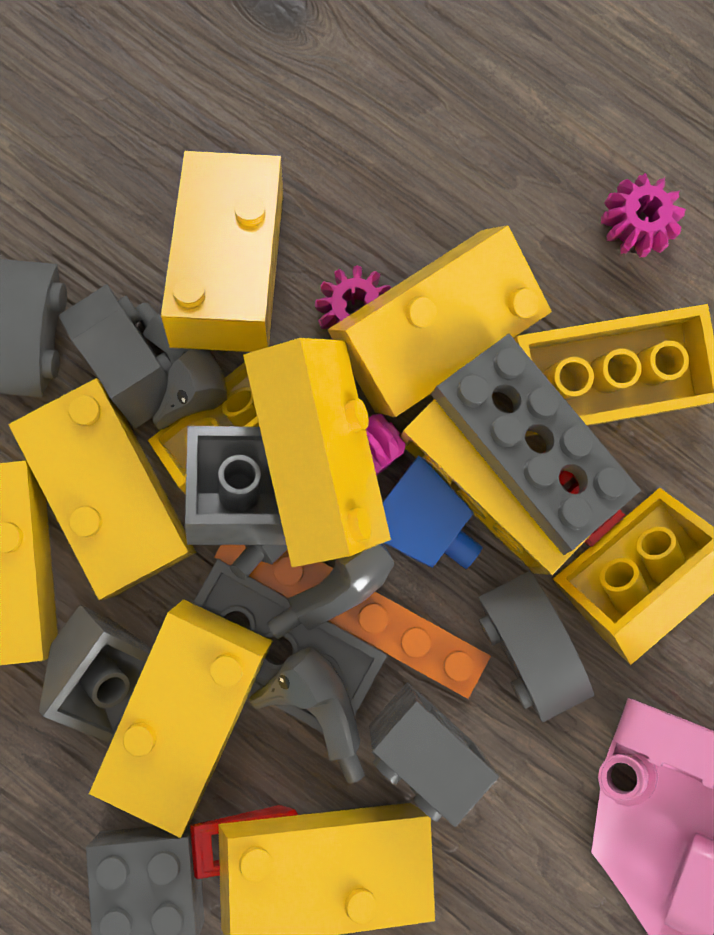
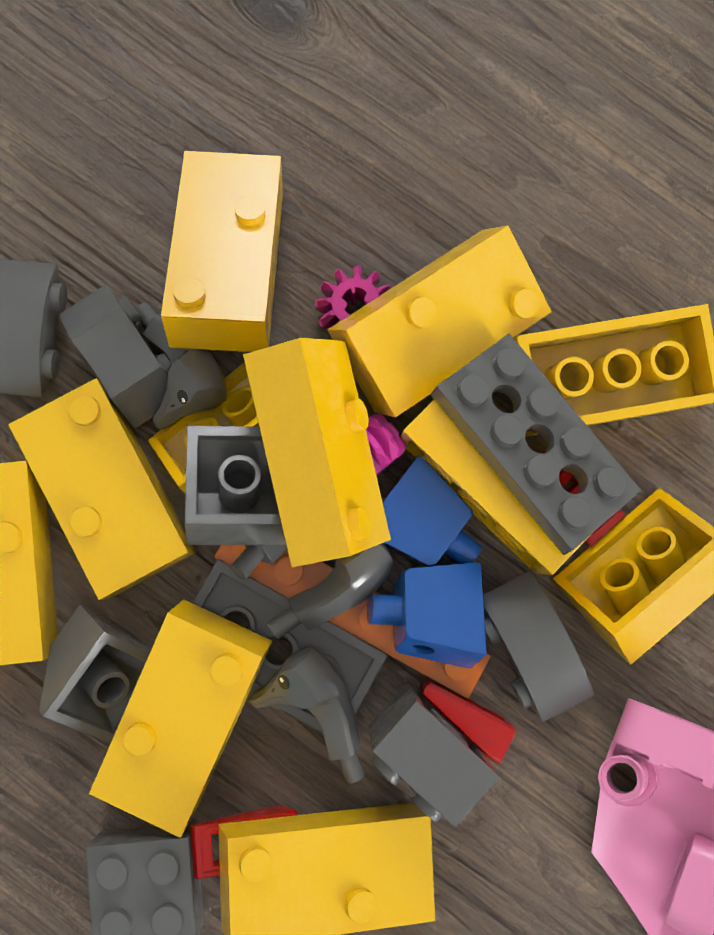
(435, 613): none -> blue torso
(481, 726): none -> red slope
(651, 201): dark pink gear -> none

